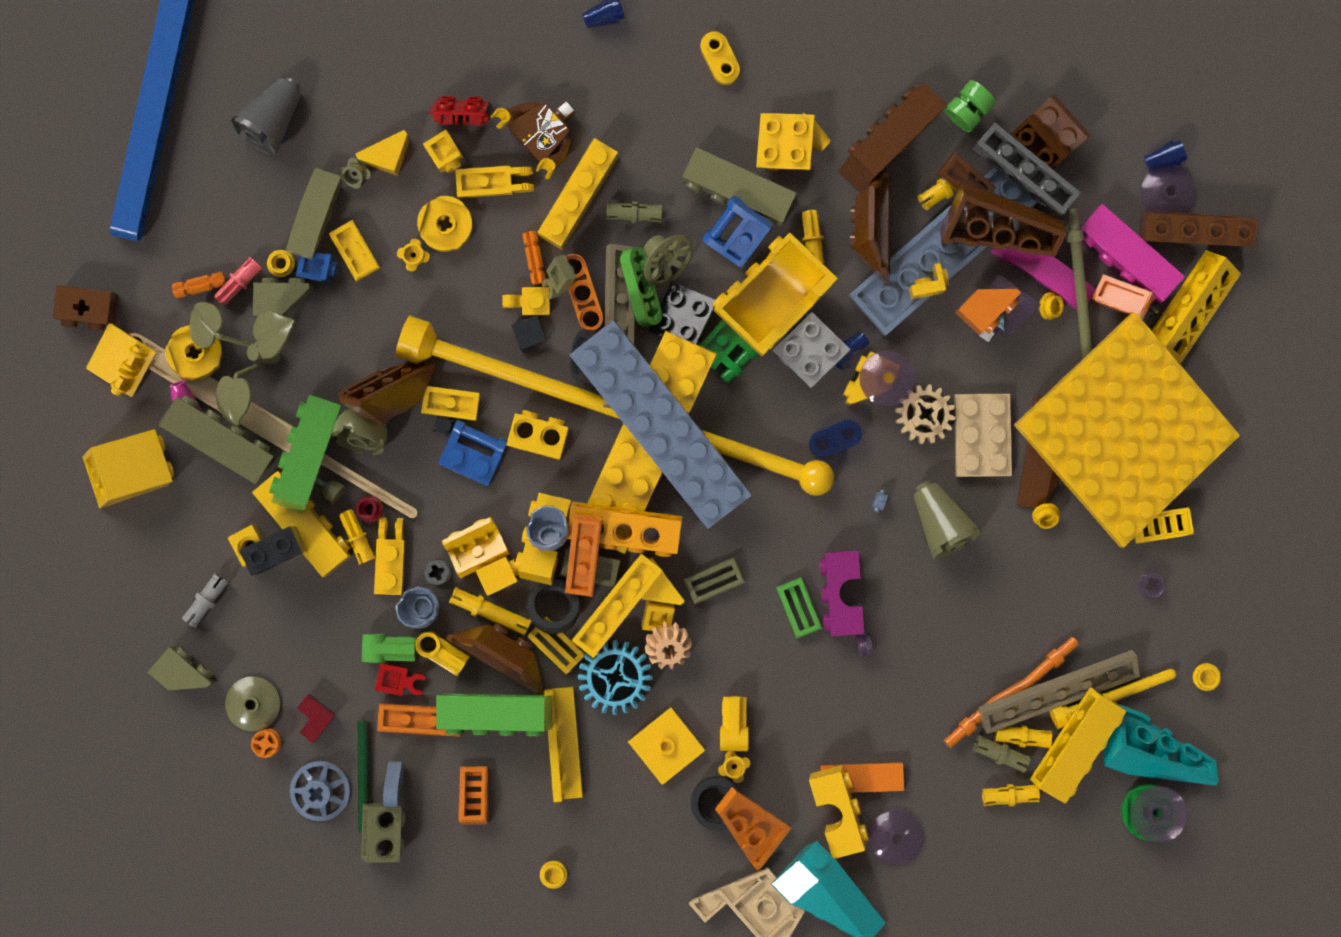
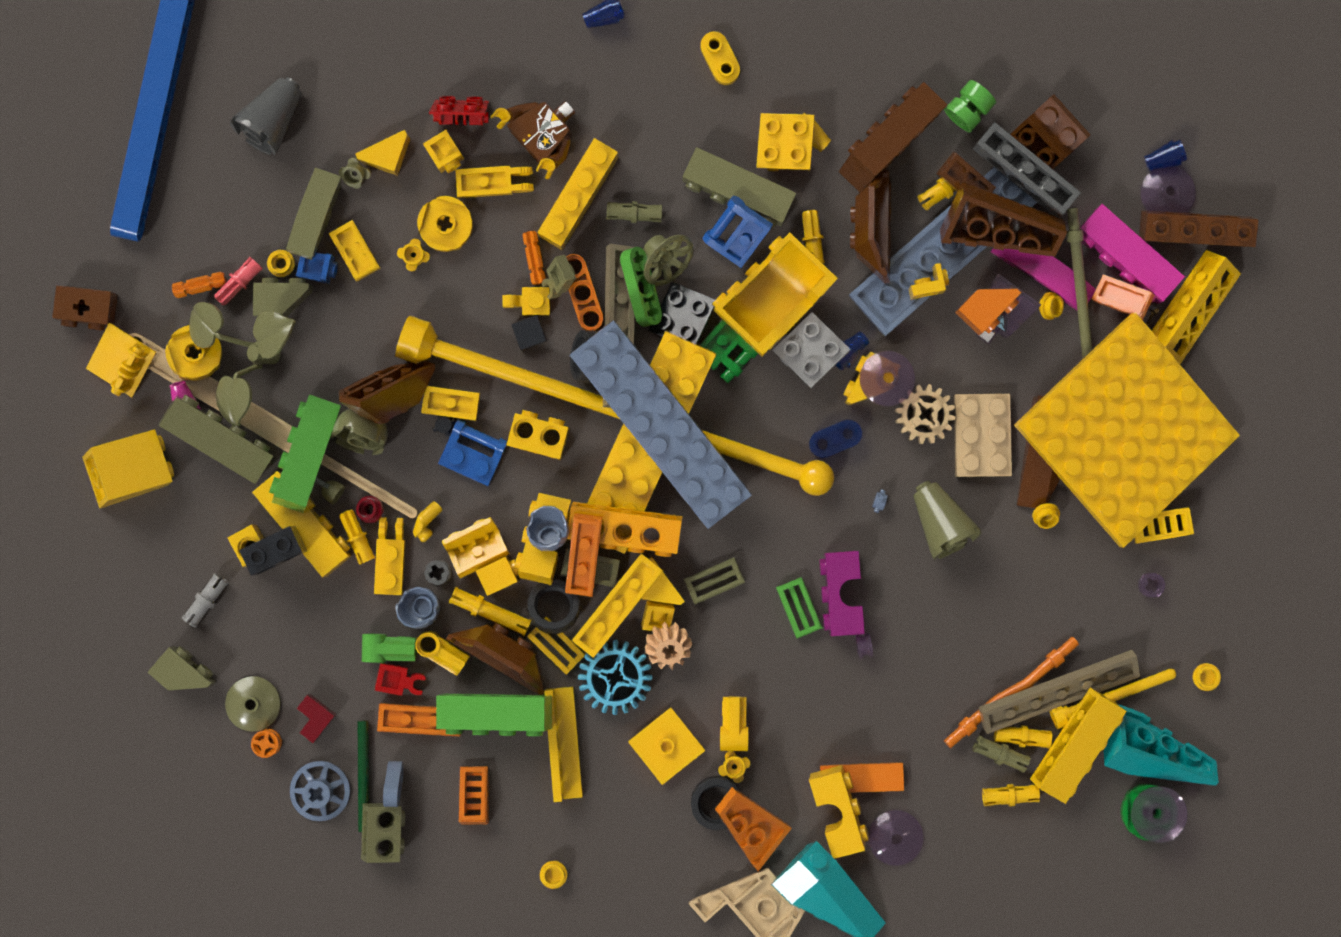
(423, 519): none -> yellow arm

